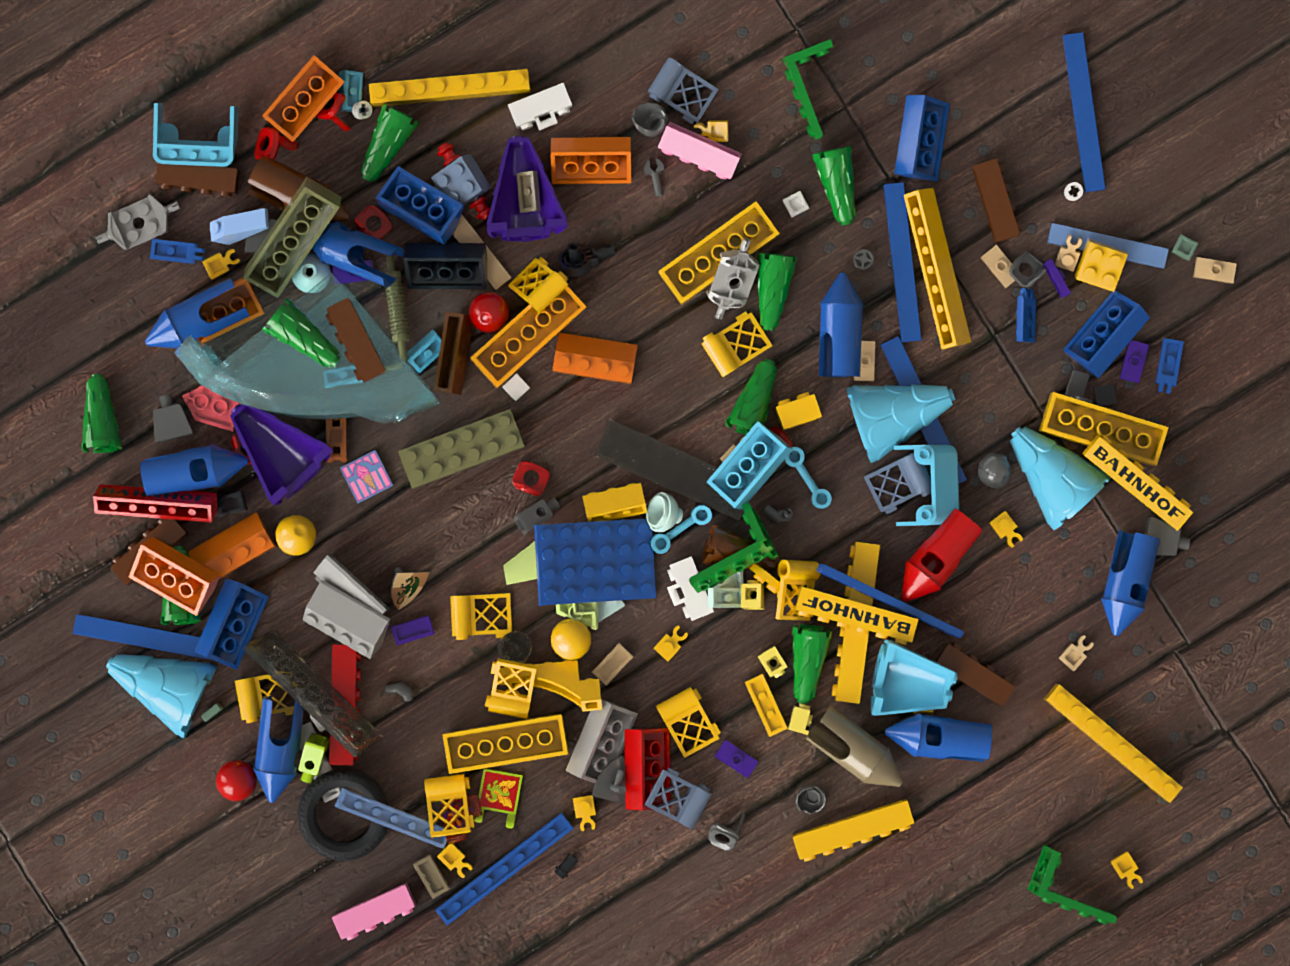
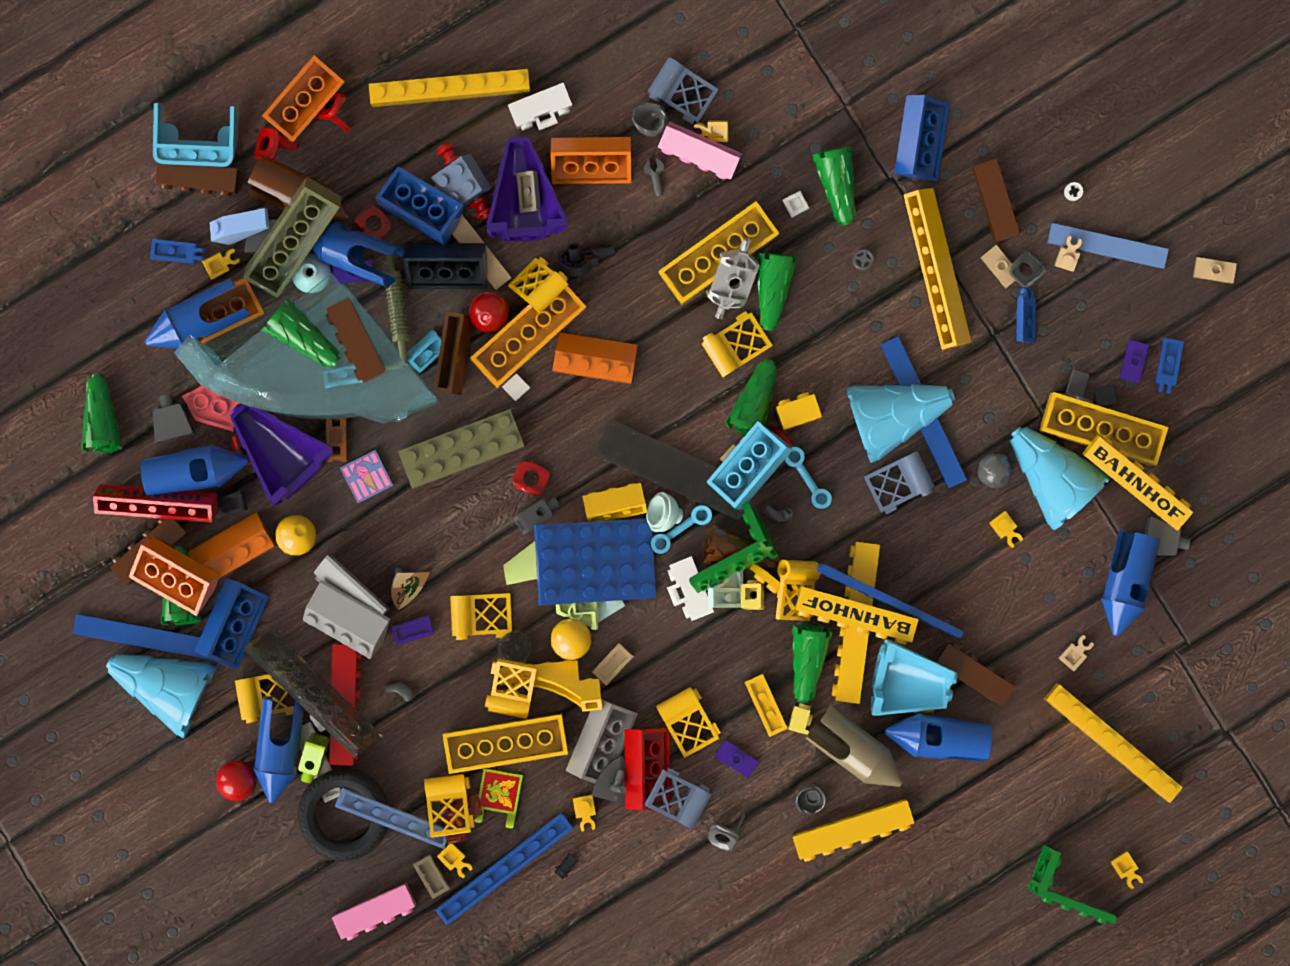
(122, 228): light grey plate -> none
(210, 713): sand green tile -> none
(351, 89): medium azure slope -> none
(362, 104): white bush -> none
(387, 139): green cone -> none
(669, 645): yellow plate -> none
(768, 655): light yellow brick -> none
(799, 91): green bracket -> none
(840, 330): blue piece -> none
(867, 361): tan plate -> none
(902, 262): blue tile -> none
(939, 556): red piece -> none
(943, 482): medium azure windscreen -> none
(1057, 278): dark purple plate -> none
(1083, 112): blue tile -> none
(1101, 265): yellow brick -> none
(1106, 333): blue slope -> none
(1184, 247): sand green tile -> none

